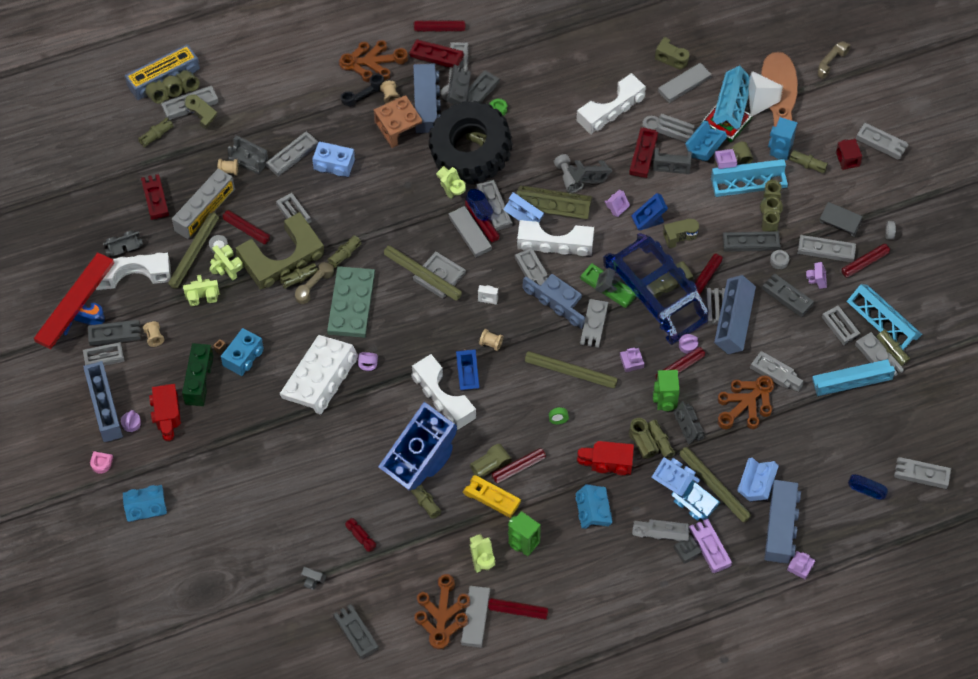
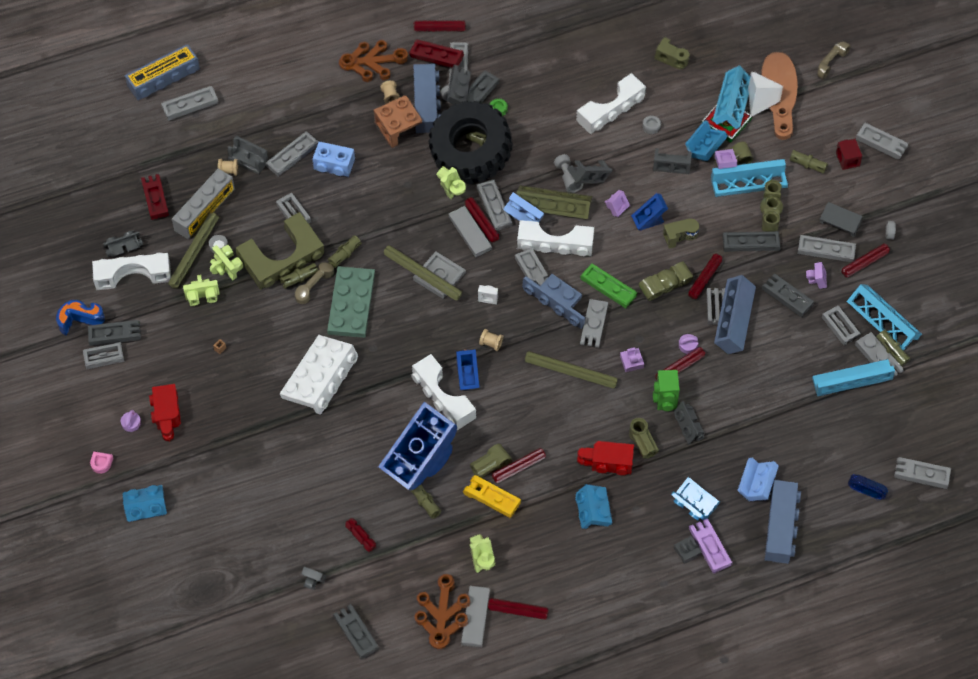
(74, 301): red tile -> none
(103, 401): sand blue brick -> none
(153, 334): tan bush -> none
(155, 132): olive pin -> none
(180, 85): olive piece -> none
(198, 366): dark green arch -> none
(200, 108): olive leg -> none
(242, 352): dark azure brick -> none
(246, 227): dark red axle -> none
(349, 98): black bar -> none
(368, 358): lavender tile -> none
(479, 204): clear blue tile -> none
(524, 533): bright green brick -> none
(558, 415): bright green tile -> none
(605, 281): dark grey tile -> none
(639, 286): clear blue windscreen -> none
(643, 152): dark red plate -> none
(660, 439): olive pin -> none
(661, 529): light grey hinge -> none
(673, 476): light blue bracket -> none
(675, 125): light grey tile -> none
(684, 82): light grey tile -> none
(715, 485): olive axle -> none
(746, 400): dark orange plant -> none
(776, 371): light grey hinge -> none
(779, 259): light grey tile -> none
(782, 138): dark azure brick -> none
(801, 565): lavender tile -> none

